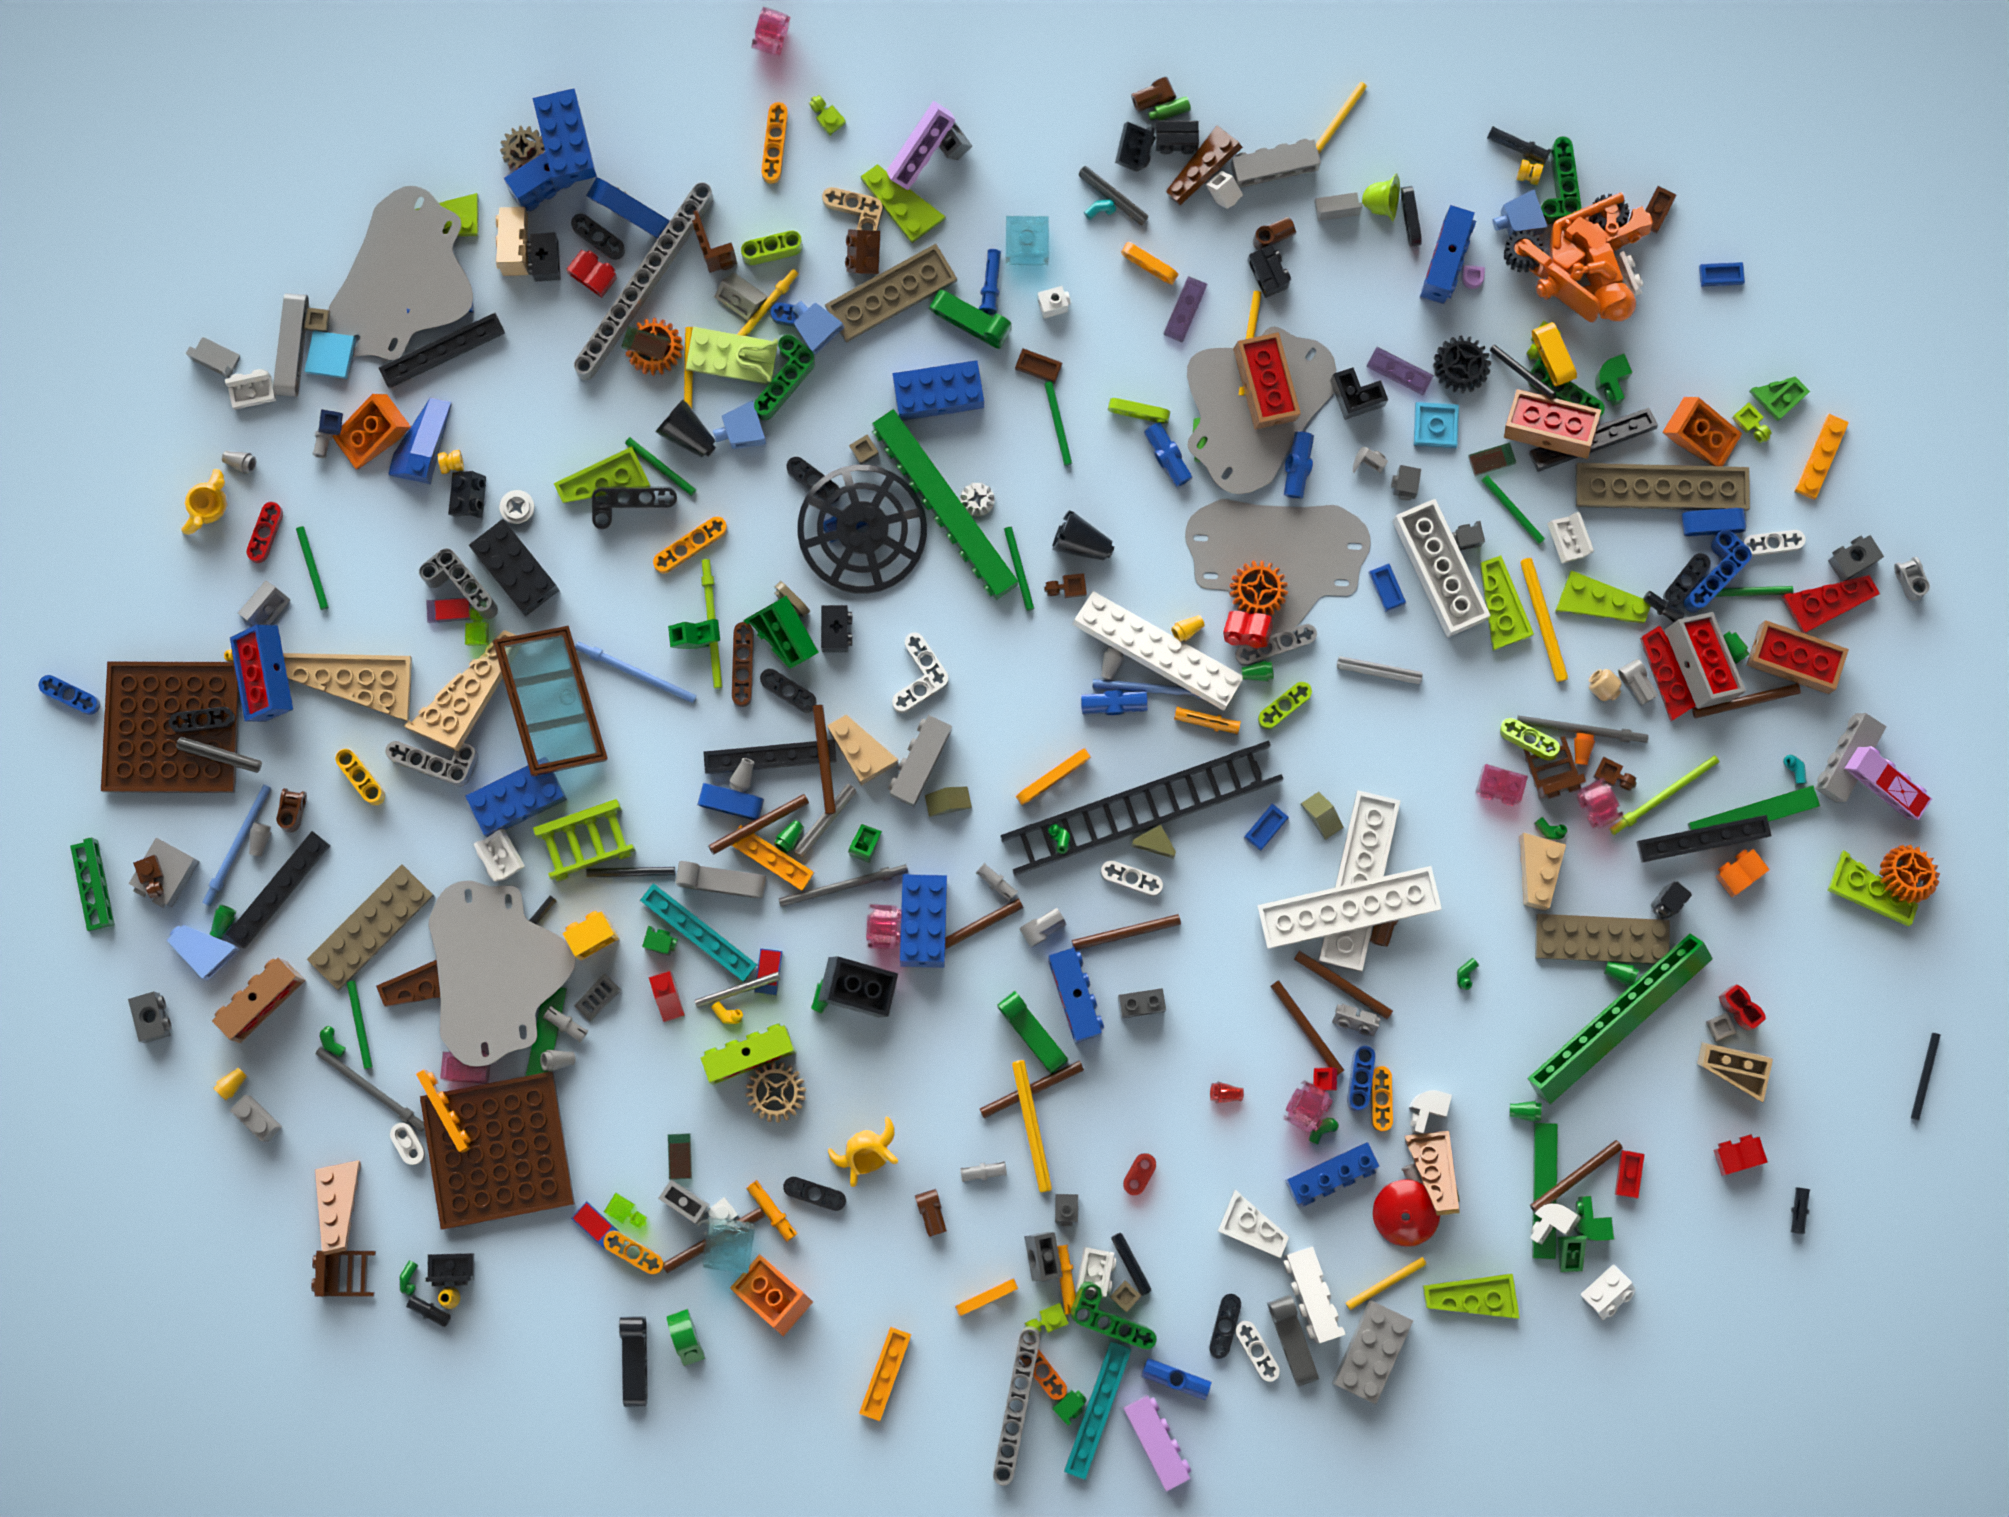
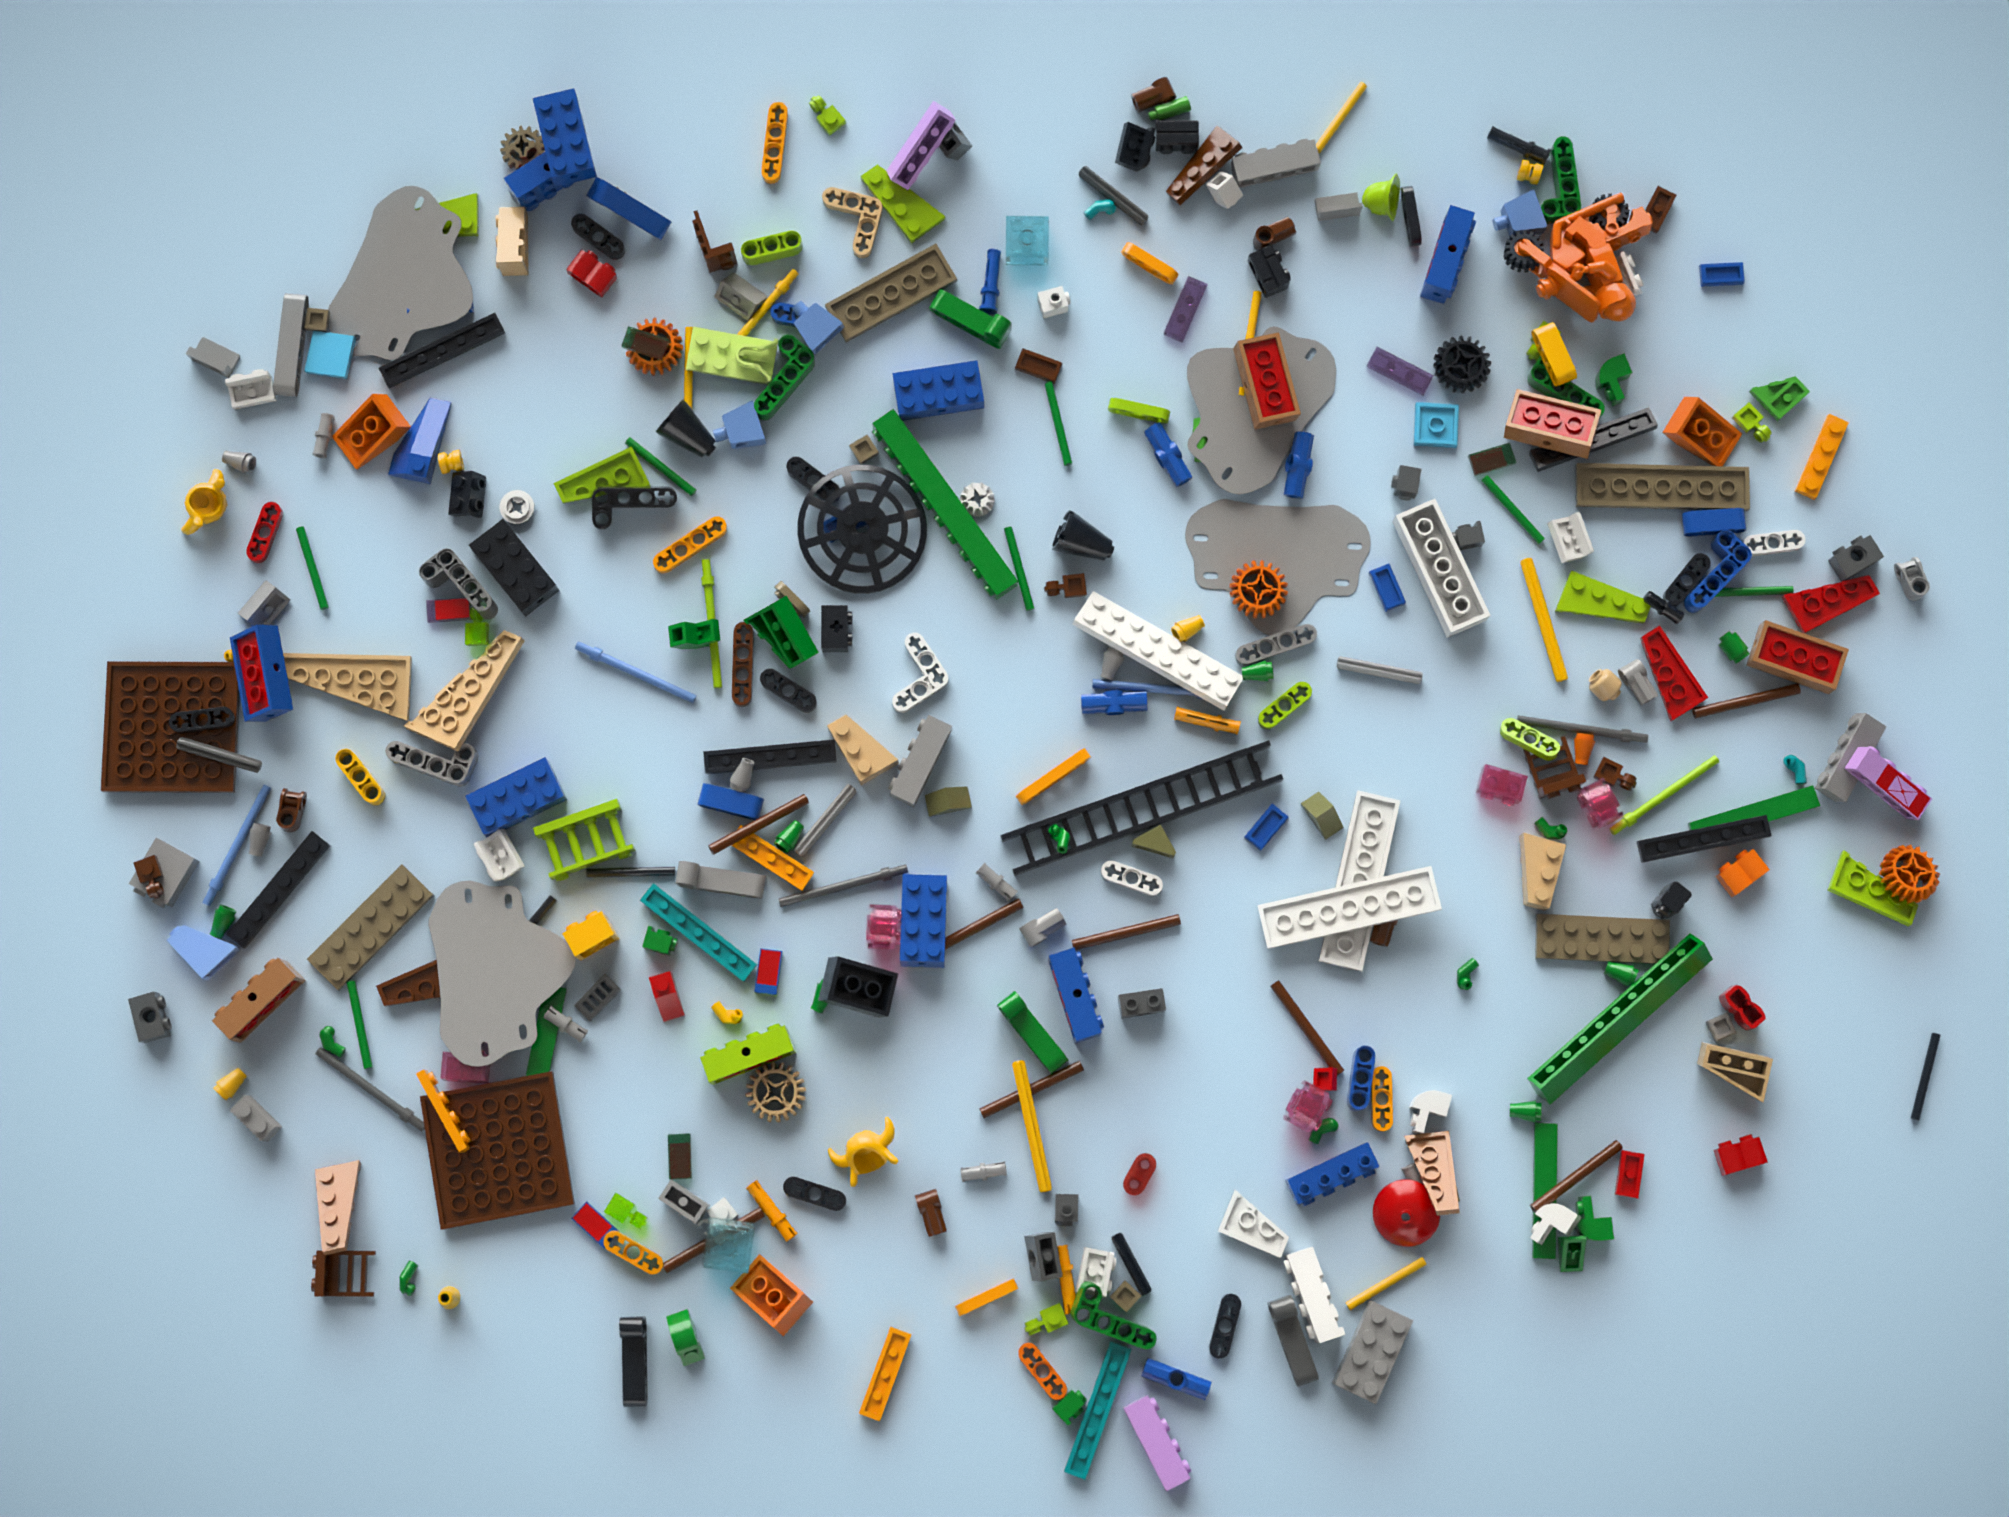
(60, 697): blue beam -> none
(98, 884): green fence -> none
(330, 422): dark blue tile -> none
(407, 1144): white plate -> none
(428, 1311): black axle -> none
(450, 1268): black bracket -> none
(547, 245): black brick -> none
(550, 700): clear light blue door -> none
(553, 1060): light grey cone -> none
(633, 287): light grey beam -> none
(765, 980): flat silver bar -> none
(769, 31): clear pink brick -> none
(824, 759): reddish brown piece -> none
(862, 251): reddish brown bracket -> none
(864, 843): green slope -> none
(1011, 1415): light grey beam -> none
(1223, 1092): clear red cone -> none
(1248, 629): brick -> none
(1261, 1368): white beam -> none
(1343, 985): reddish brown piece -> none
(1356, 399): black brick -> none
(1365, 1024): light grey hinge -> none
(1373, 459): light grey plate -> none
(1473, 276): lavender tile -> none
(1478, 1296): lime wing -> none
(1507, 619): lime wing -> none
(1531, 378): black bar -> none
(1609, 1292): white bracket -> none
(1705, 660): brick -> none
(1800, 1210): black pin -> none

